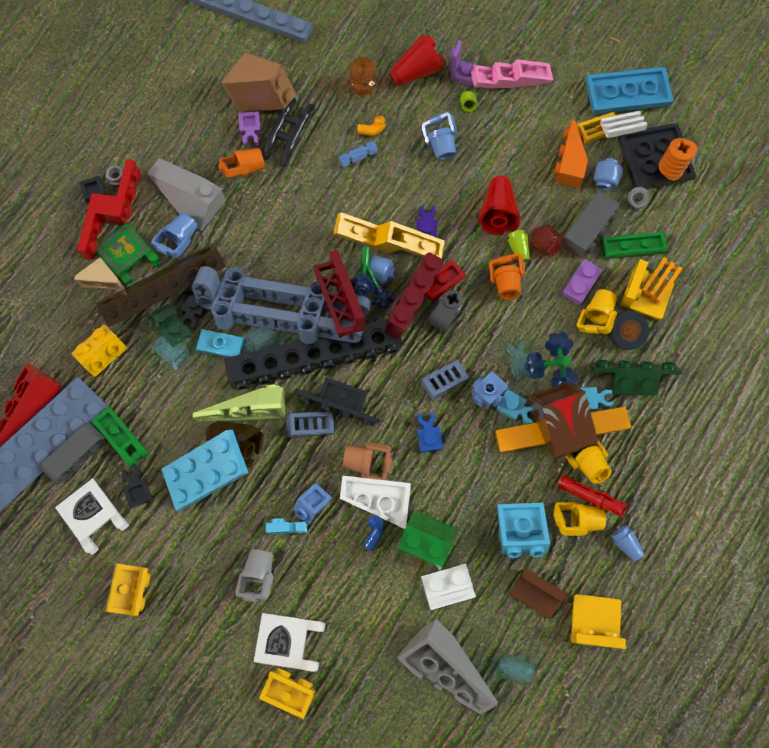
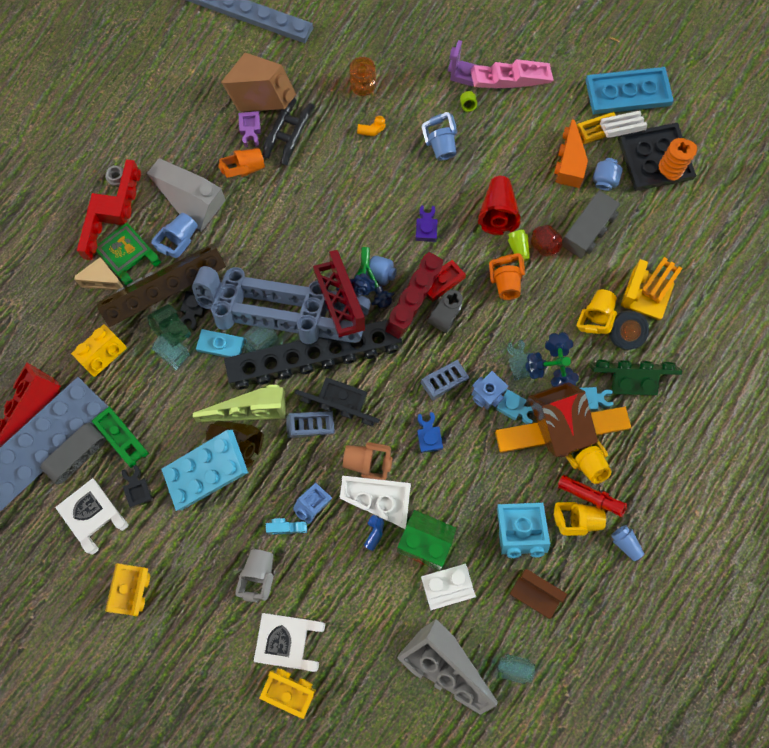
(90, 186): black plate -> none
(357, 154): medium blue axle -> none
(387, 237): yellow bracket -> none
(418, 62): red cone -> none
(582, 282): medium lavender plate -> none
(596, 621): yellow bracket -> none
(634, 245): green tile -> none
(638, 203): light grey plate -> none

